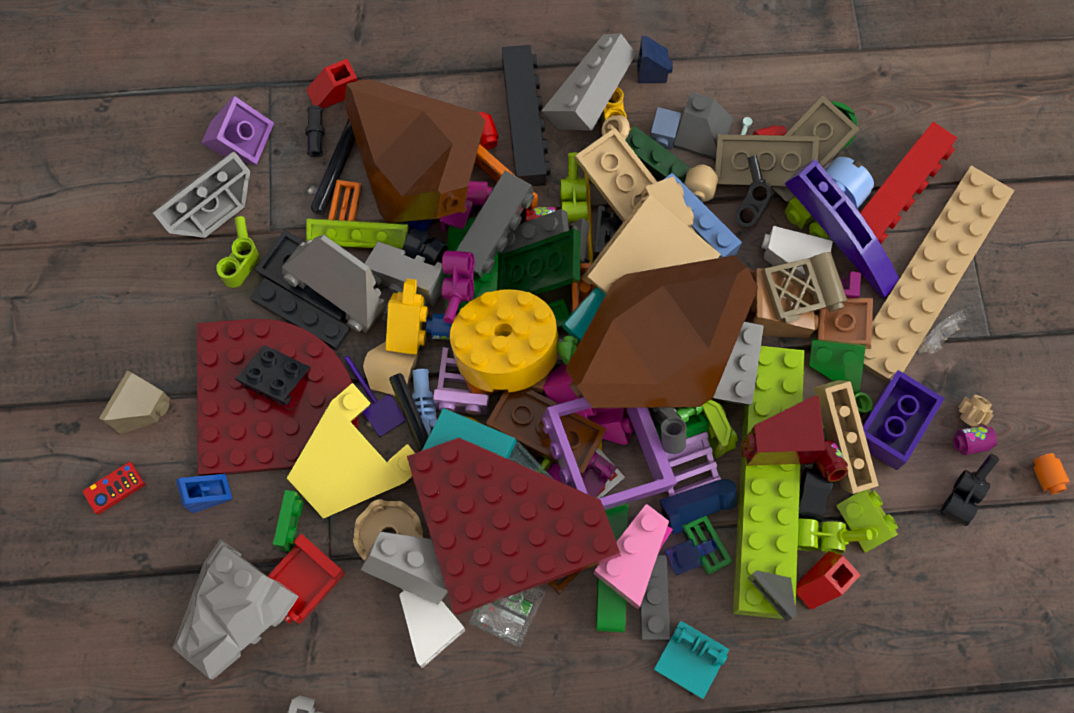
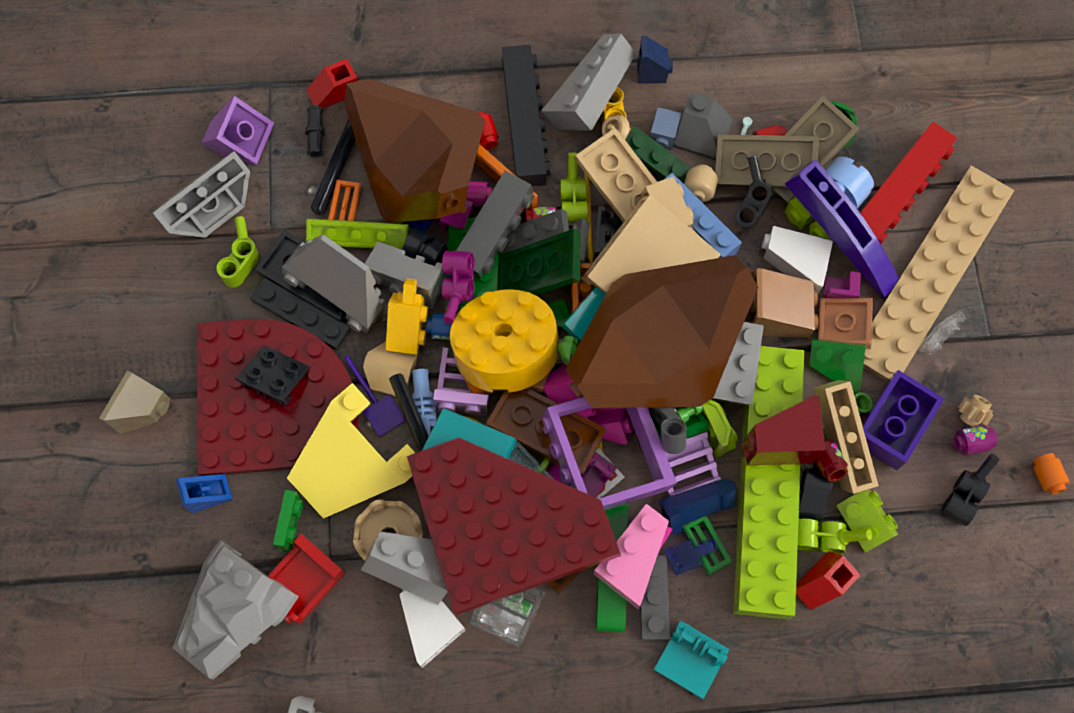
(113, 488): tile -> none
(777, 592): dark grey slope -> none
(822, 281): dark tan piece -> none

